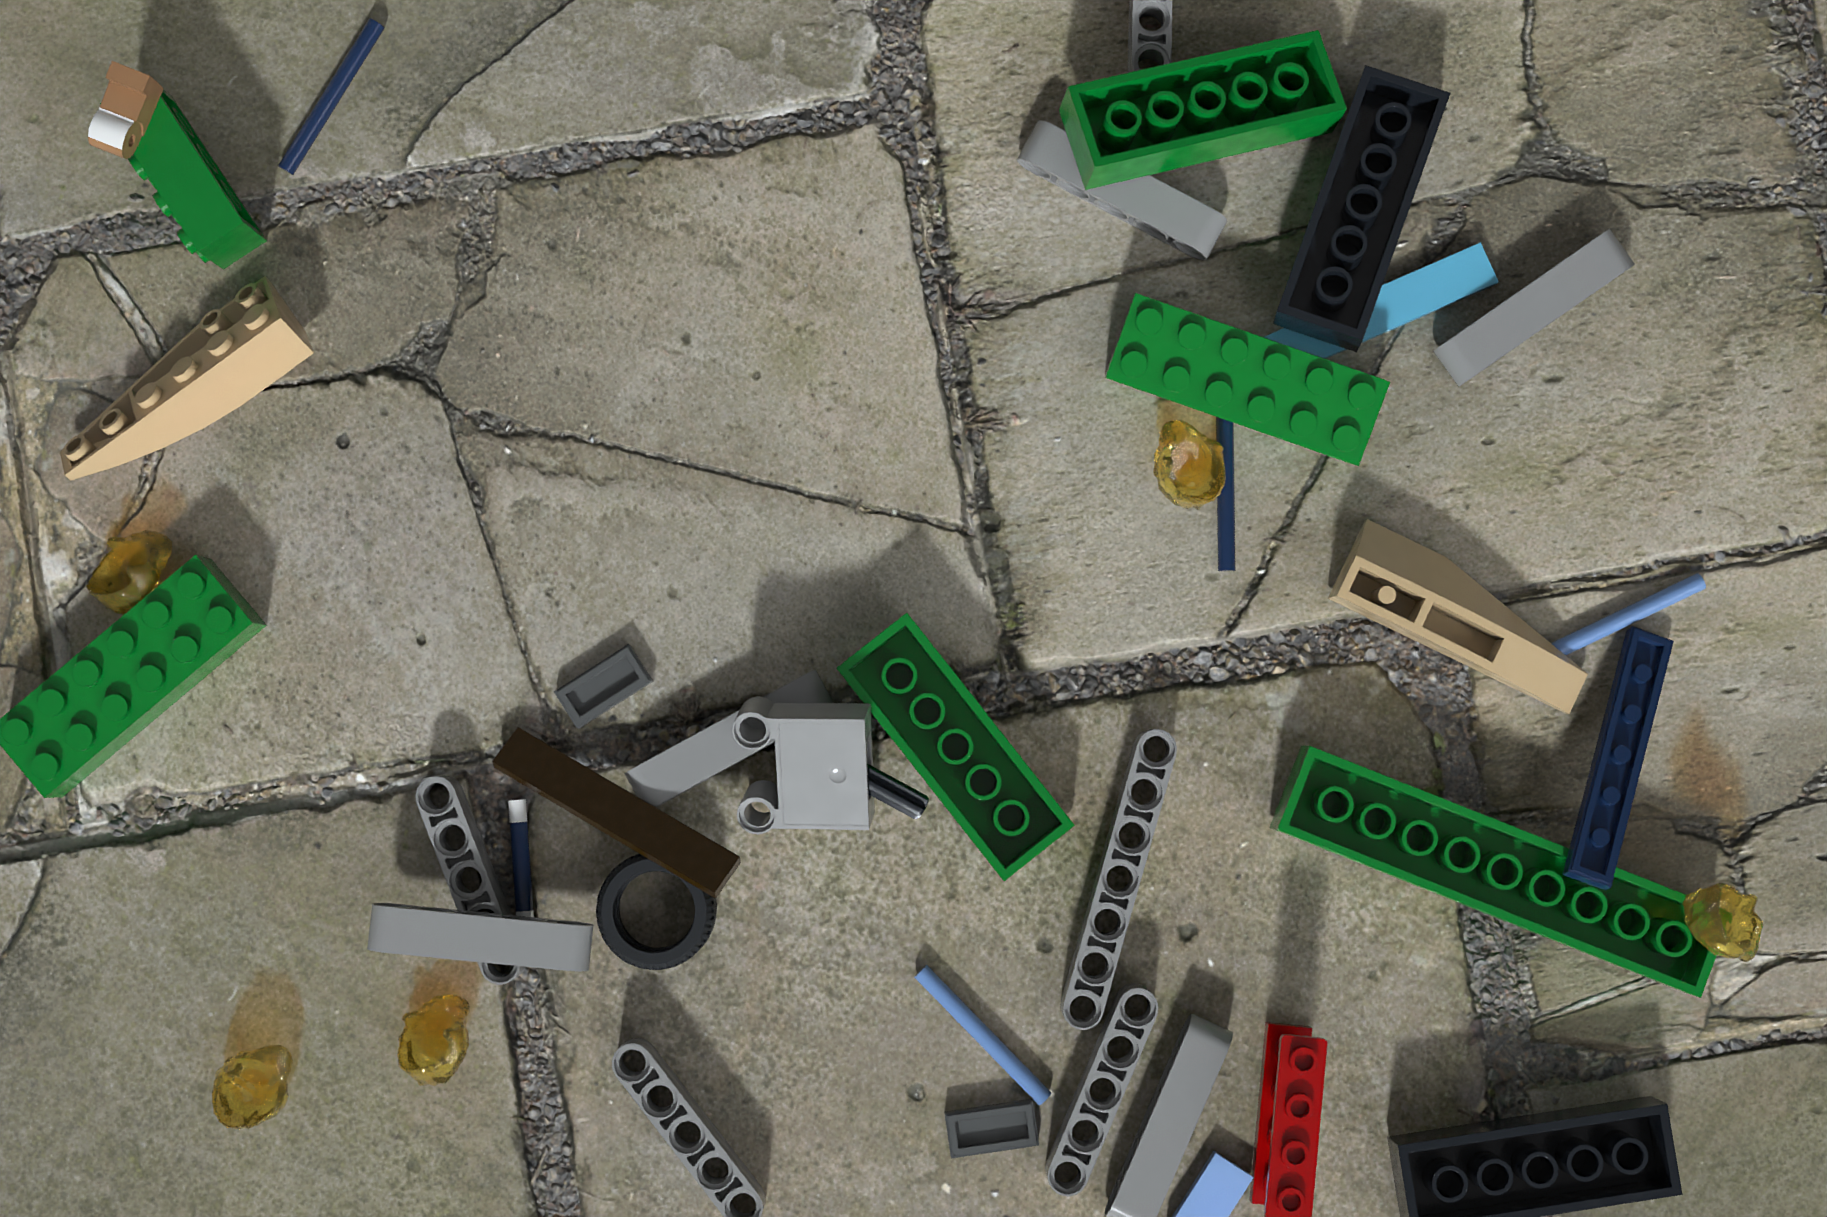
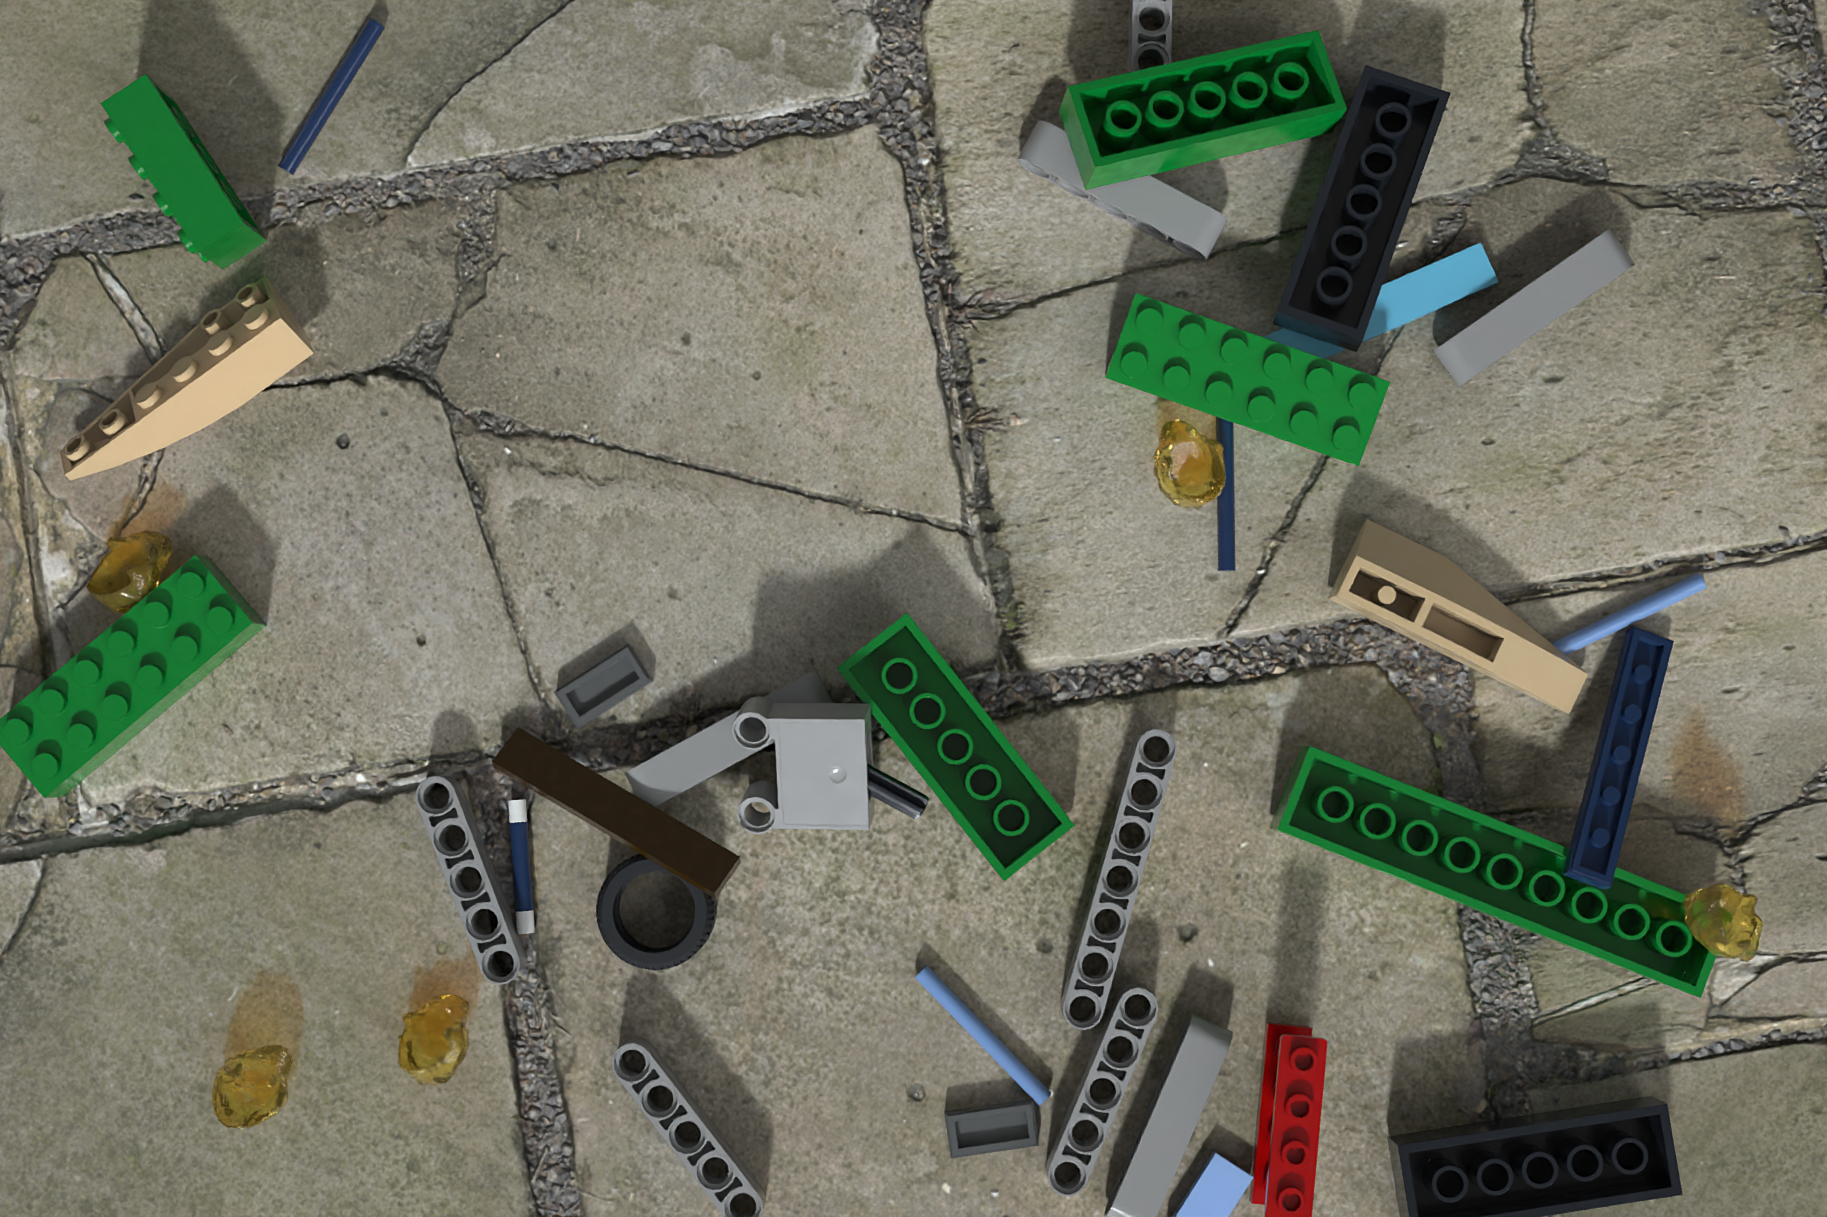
(124, 111): medium nougat leg -> none
(480, 937): light grey beam -> none

